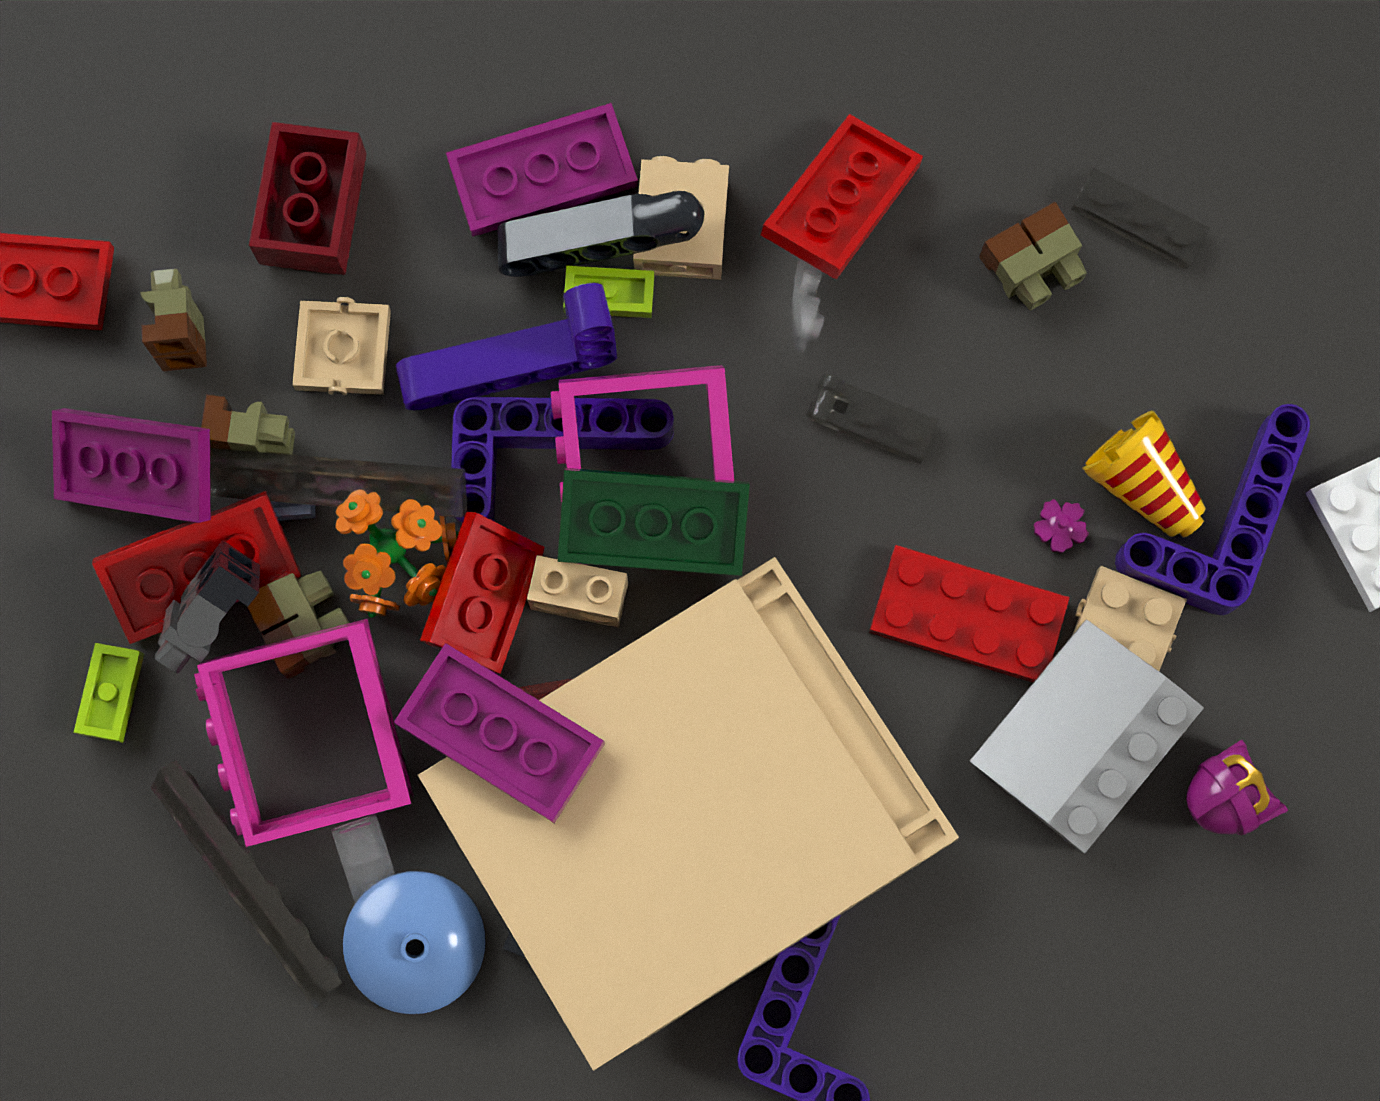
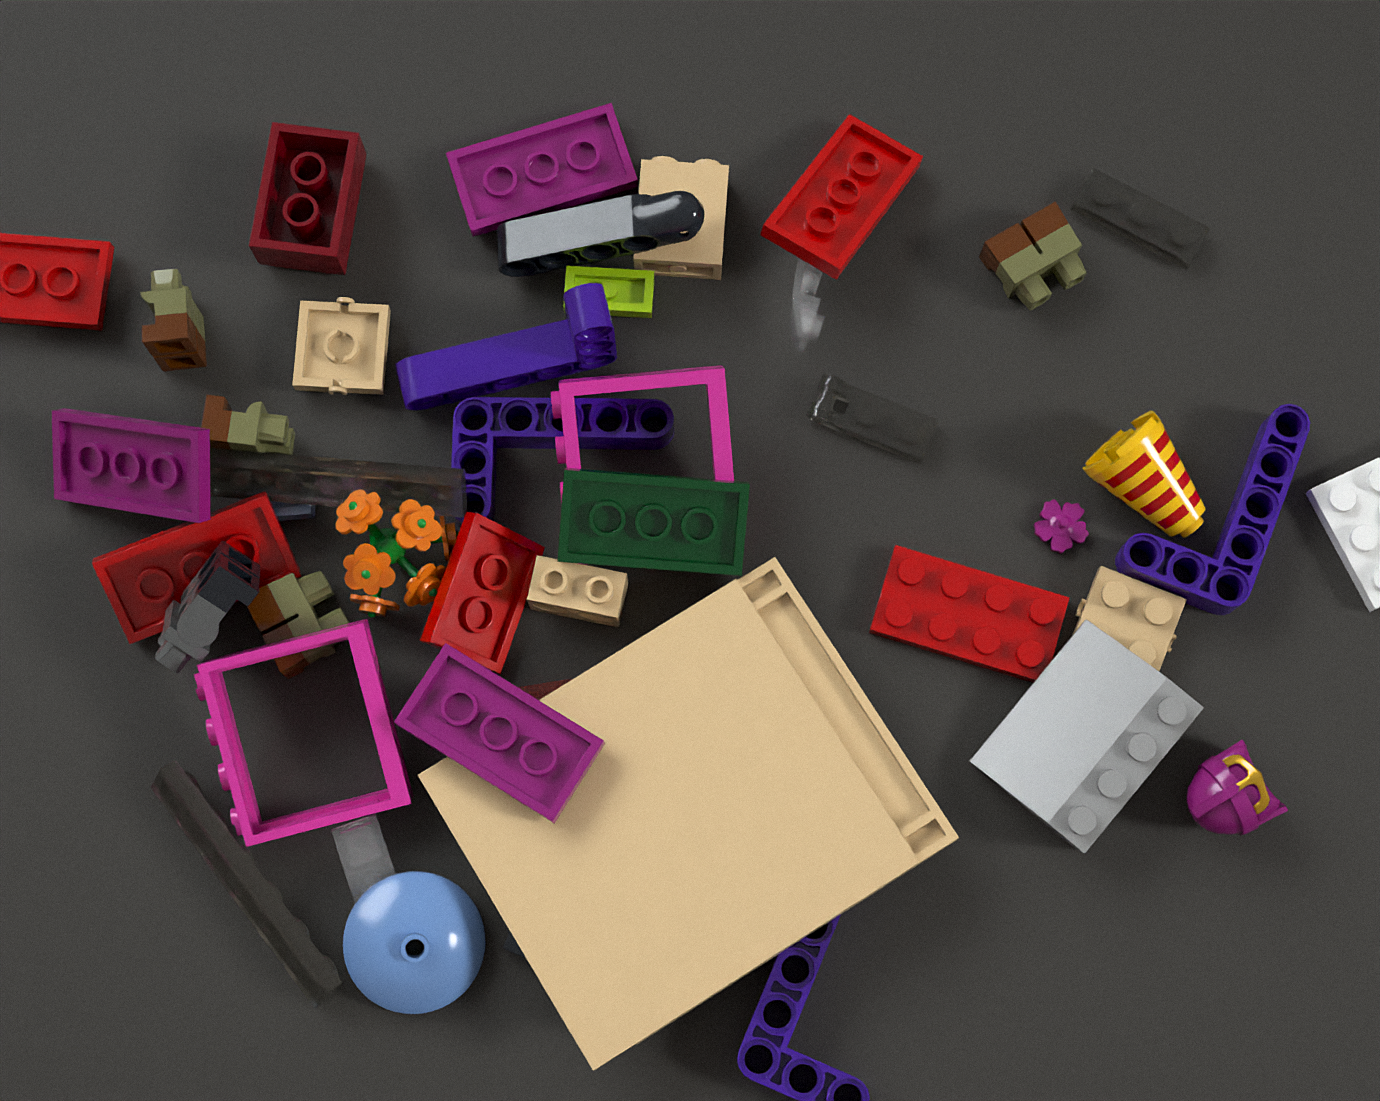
(109, 692): lime plate -> none

